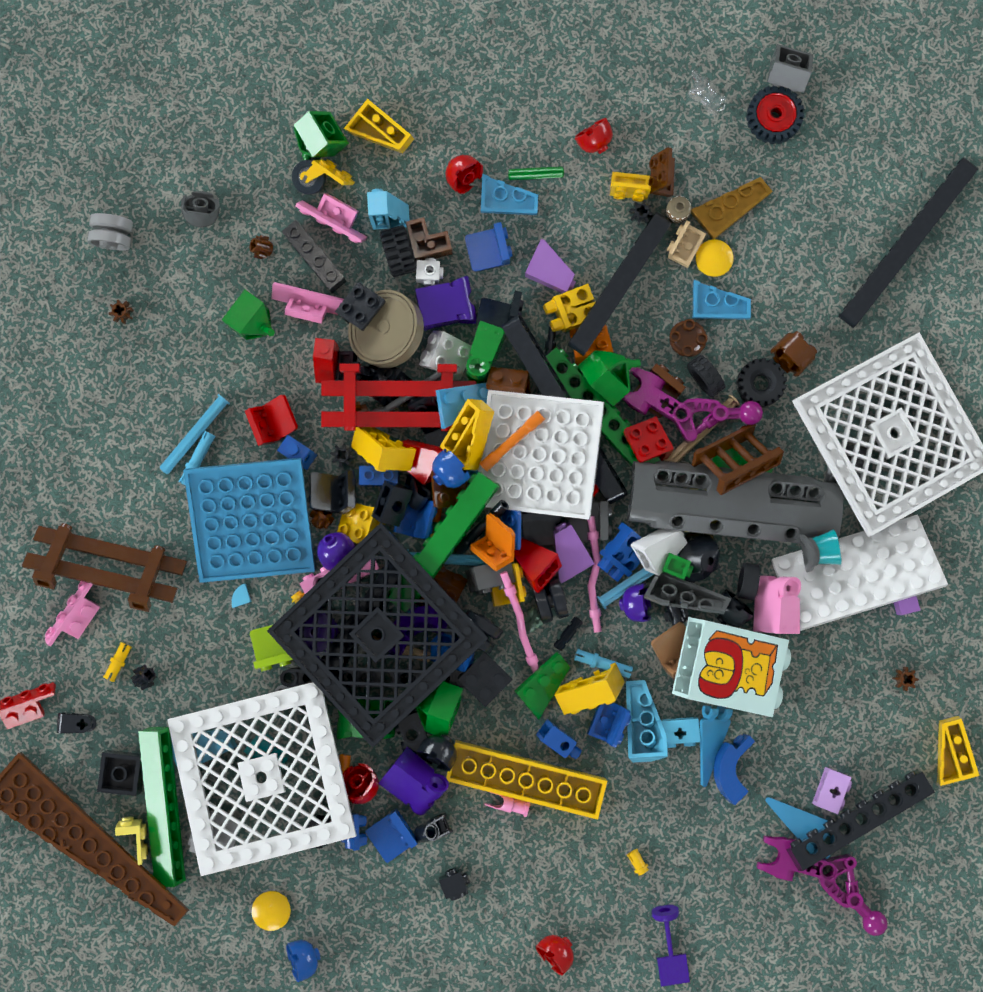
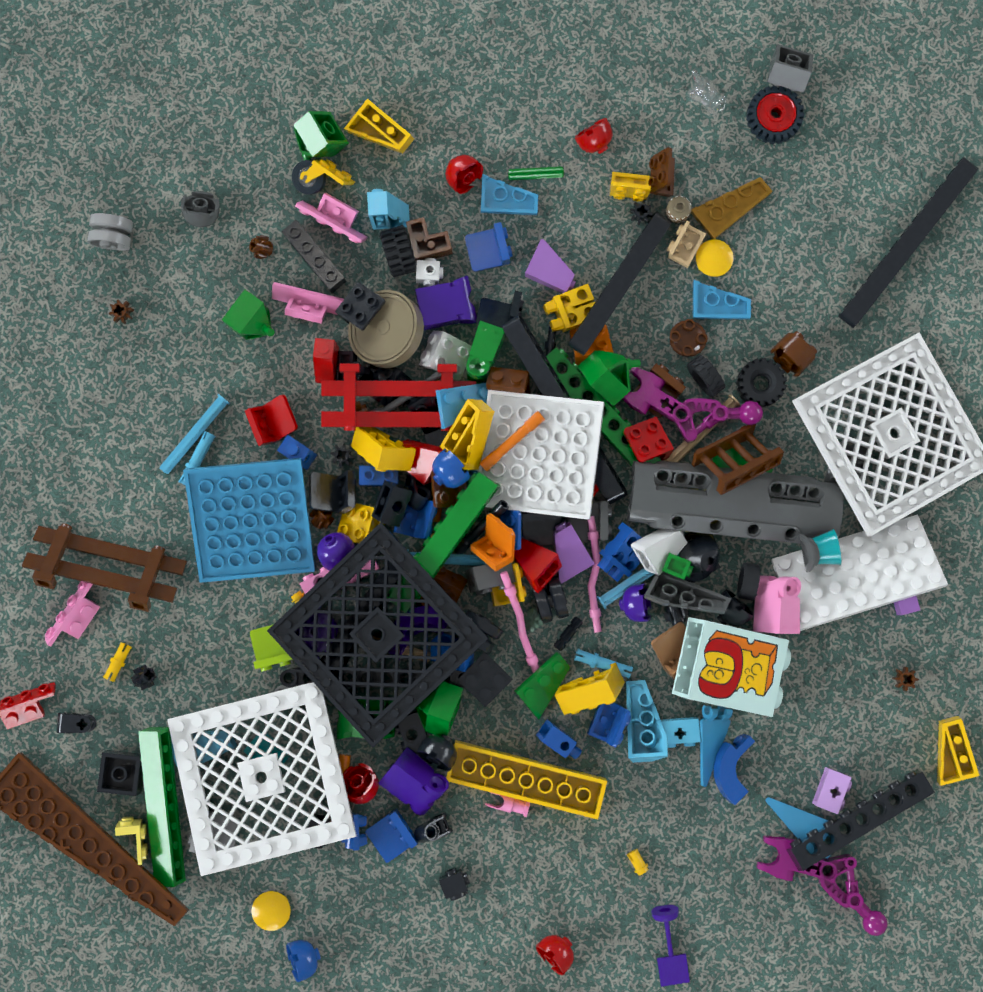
(240, 596): medium azure tile -> none

